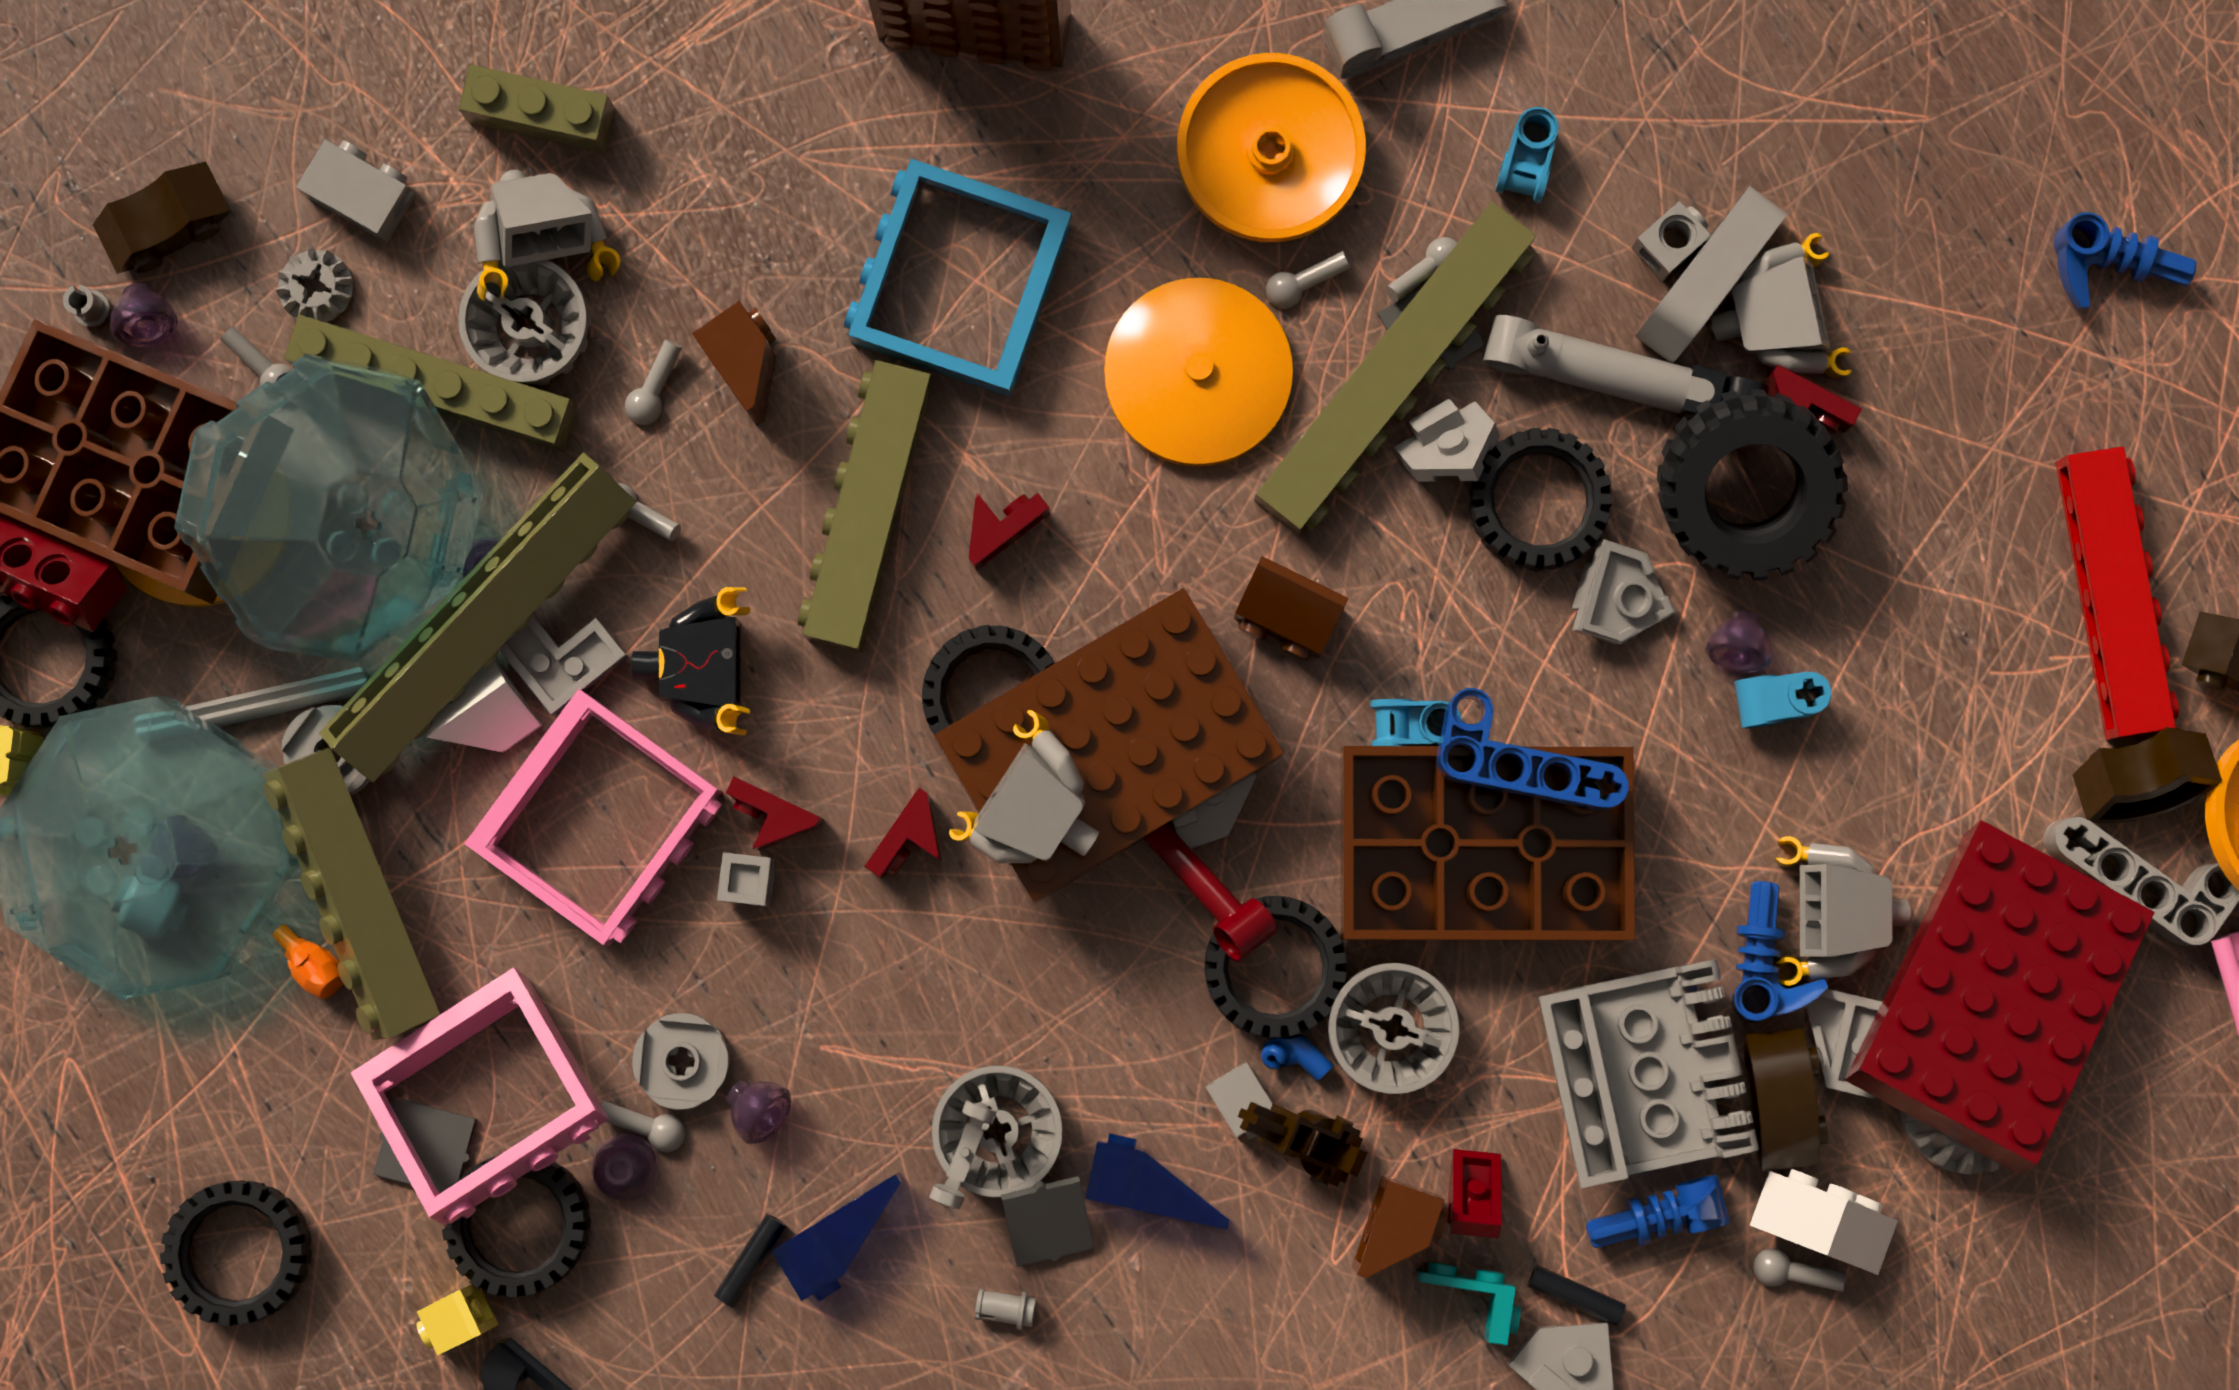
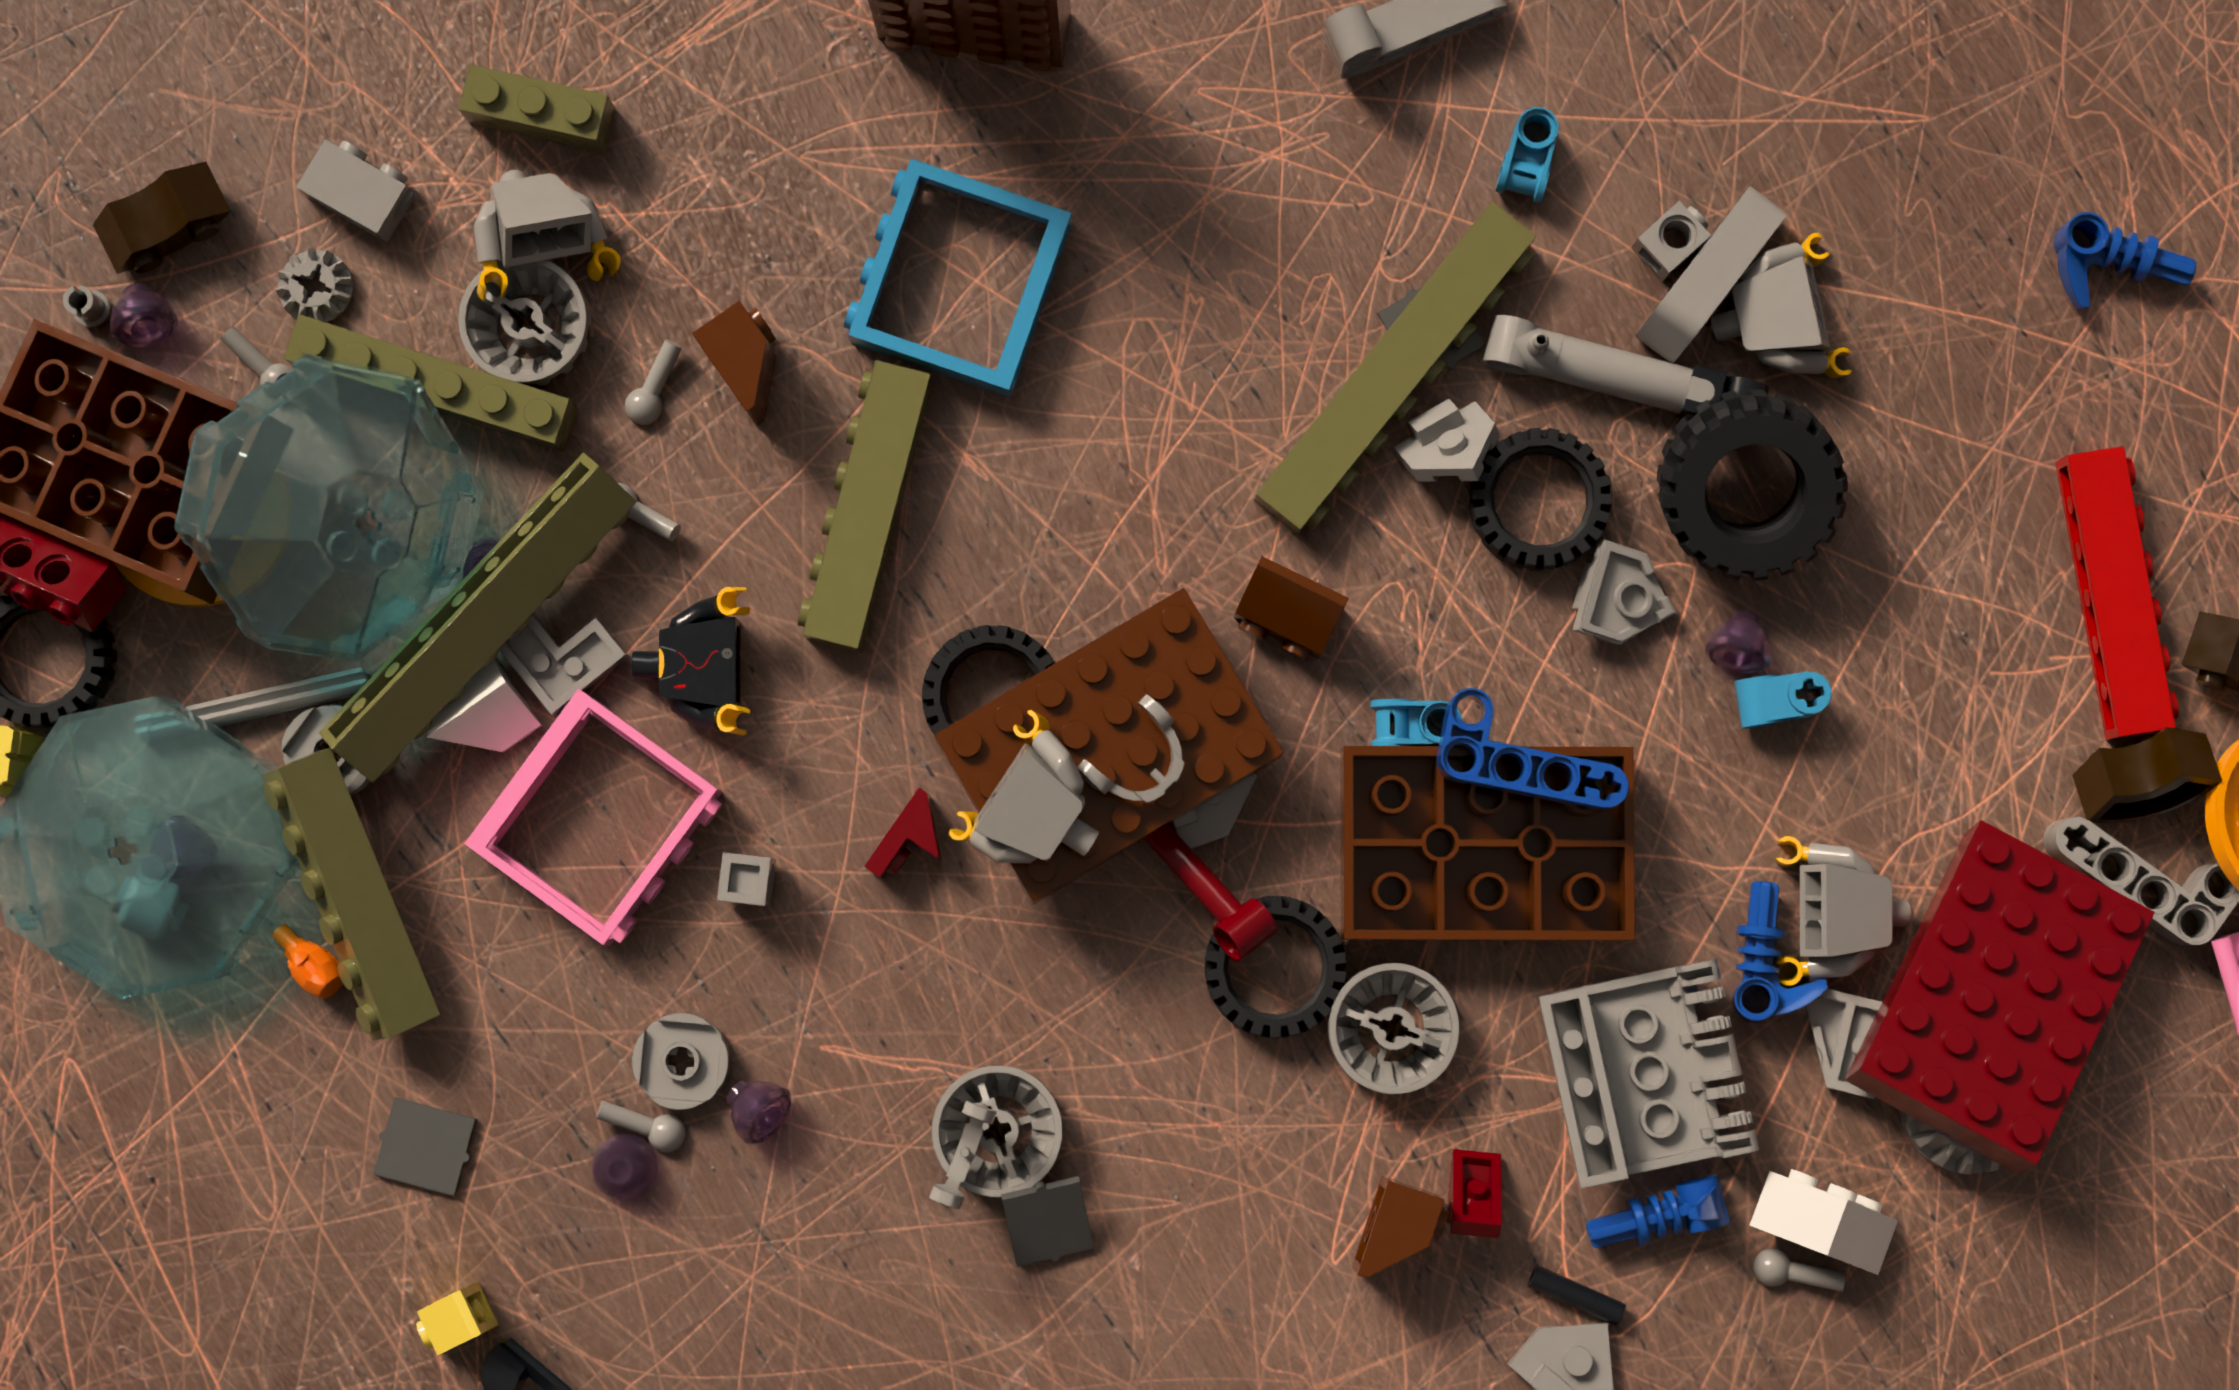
(179, 1242): black tyre -> none
(440, 1037): bright pink window -> none
(564, 1259): black tyre -> none
(750, 1260): black piece -> none
(783, 817): dark red slope -> none
(828, 1248): clear blue slope -> none
(993, 536): dark red slope -> none
(1006, 1308): light grey pin -> none
(1140, 1182): clear blue slope -> none
(1163, 721): none -> light grey piece
(1198, 372): light orange dish -> none
(1236, 1091): light grey brick -> none
(1271, 147): light orange dish -> none
(1286, 288): light grey bar -> none
(1295, 1051): blue arm -> none
(1333, 1151): dark brown piece -> none
(1434, 256): light grey bar -> none
(1502, 1315): teal bracket -> none
(1784, 1099): dark brown brick -> none
(1827, 407): dark red slope -> none

